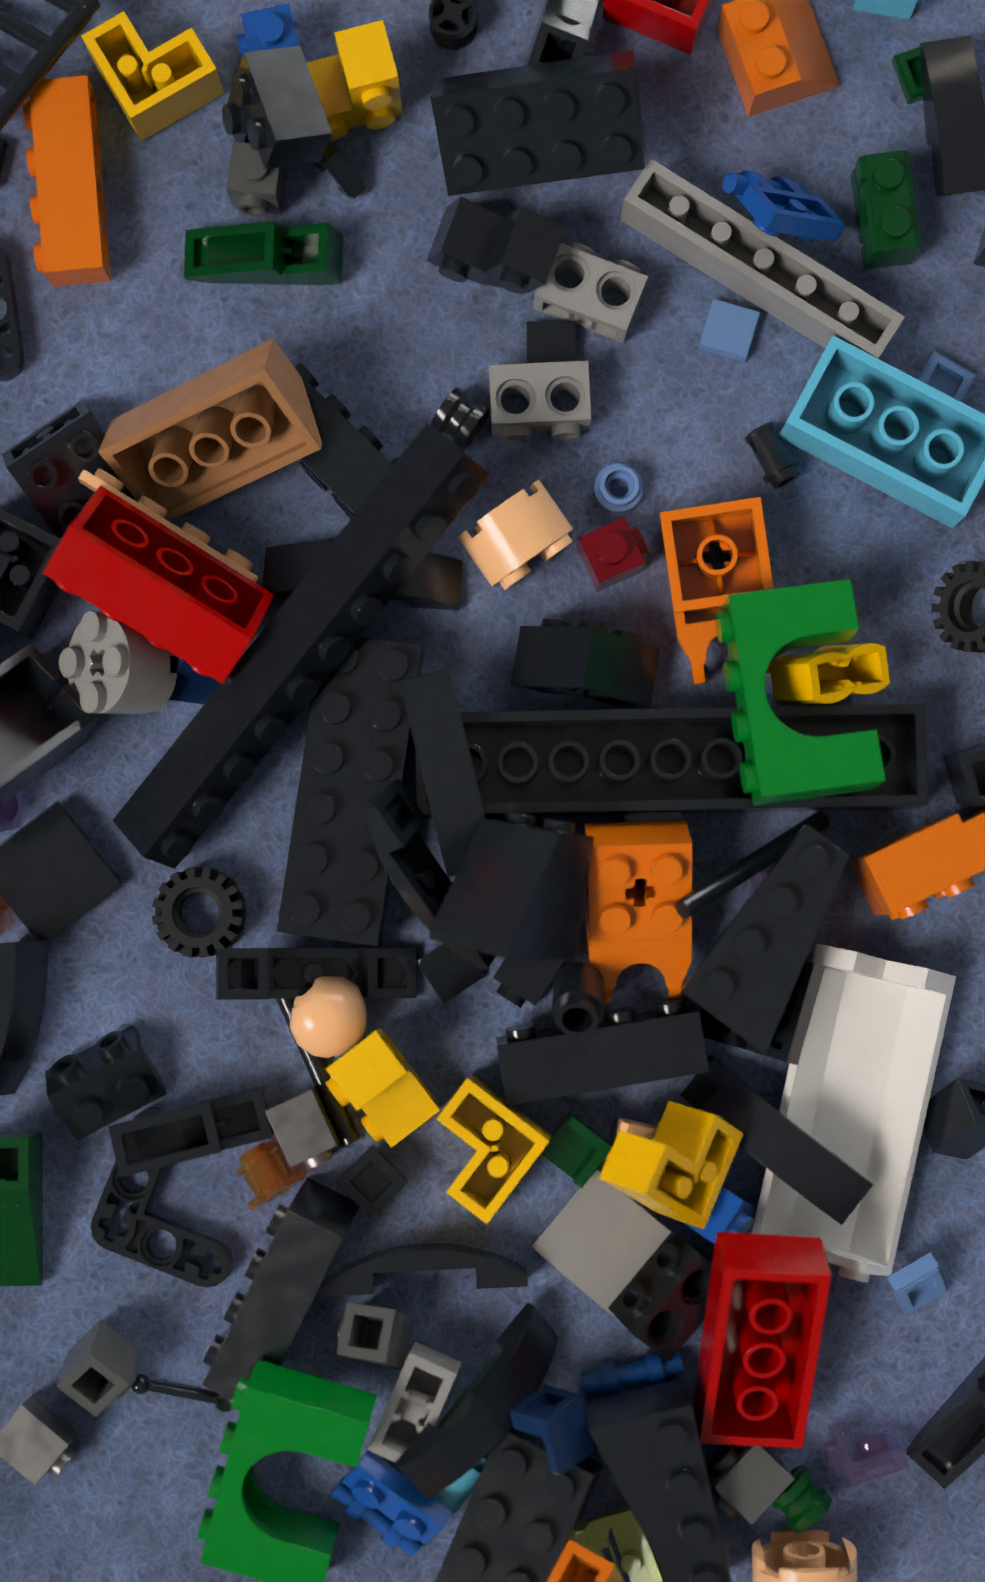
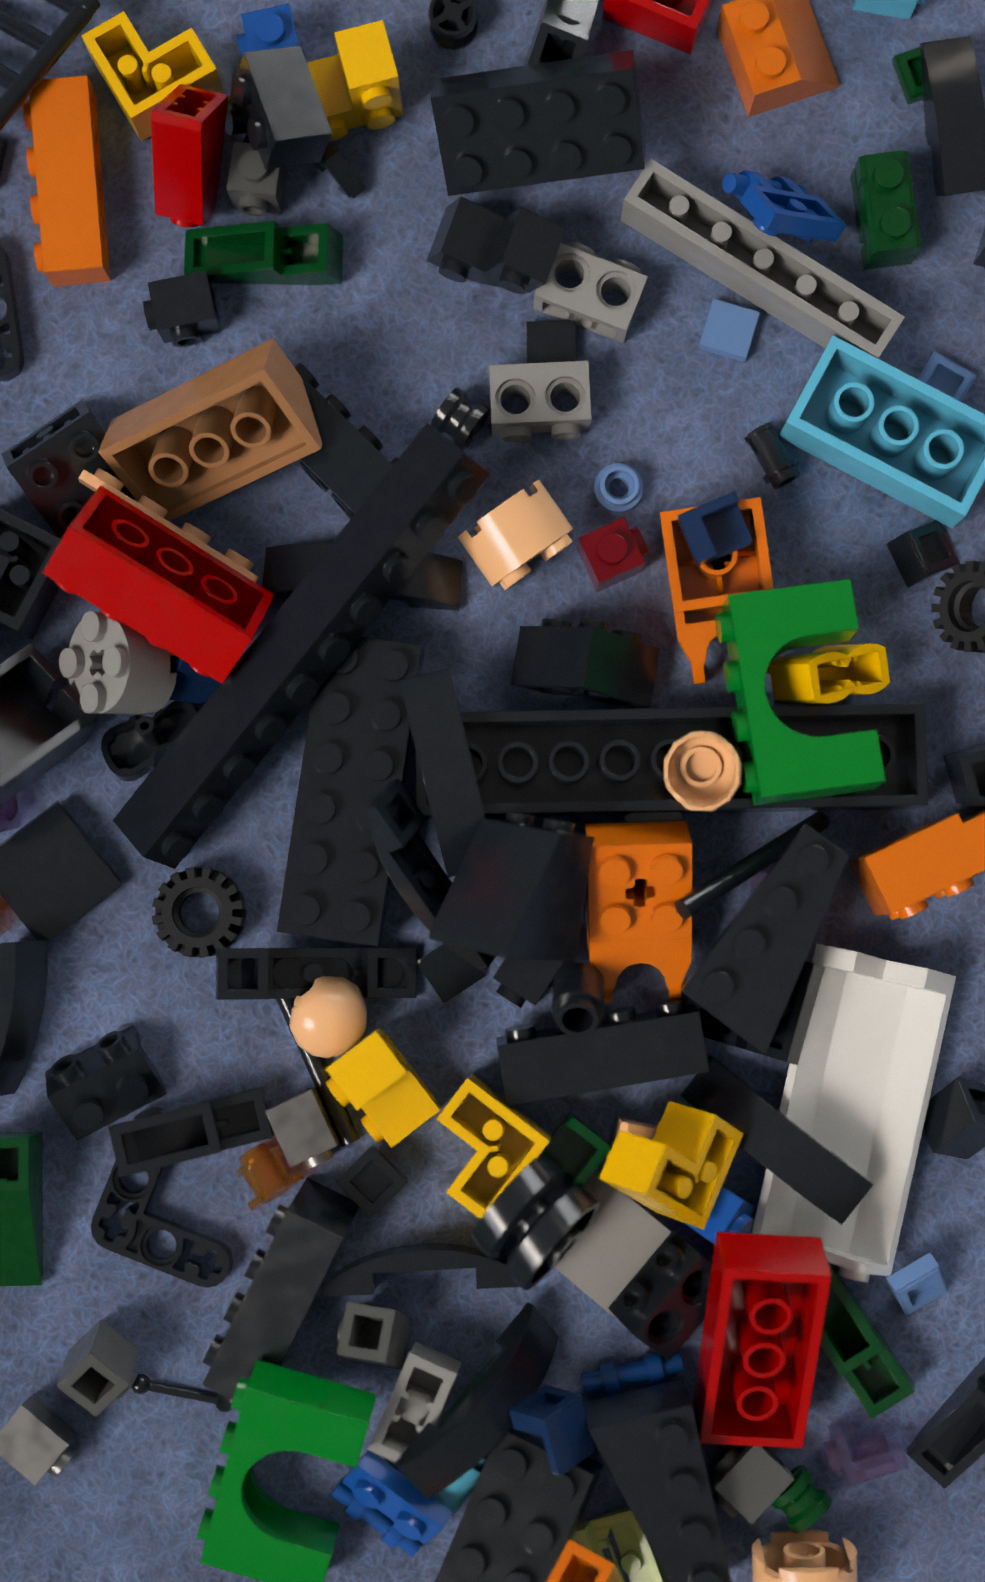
(139, 744): none -> black piece
(182, 309): none -> black brick
(188, 154): none -> red slope
(534, 1222): none -> black wheel
(702, 771): none -> light nougat hair
(714, 529): none -> dark blue panel
(861, 1351): none -> dark green slope
(922, 553): none -> black slope

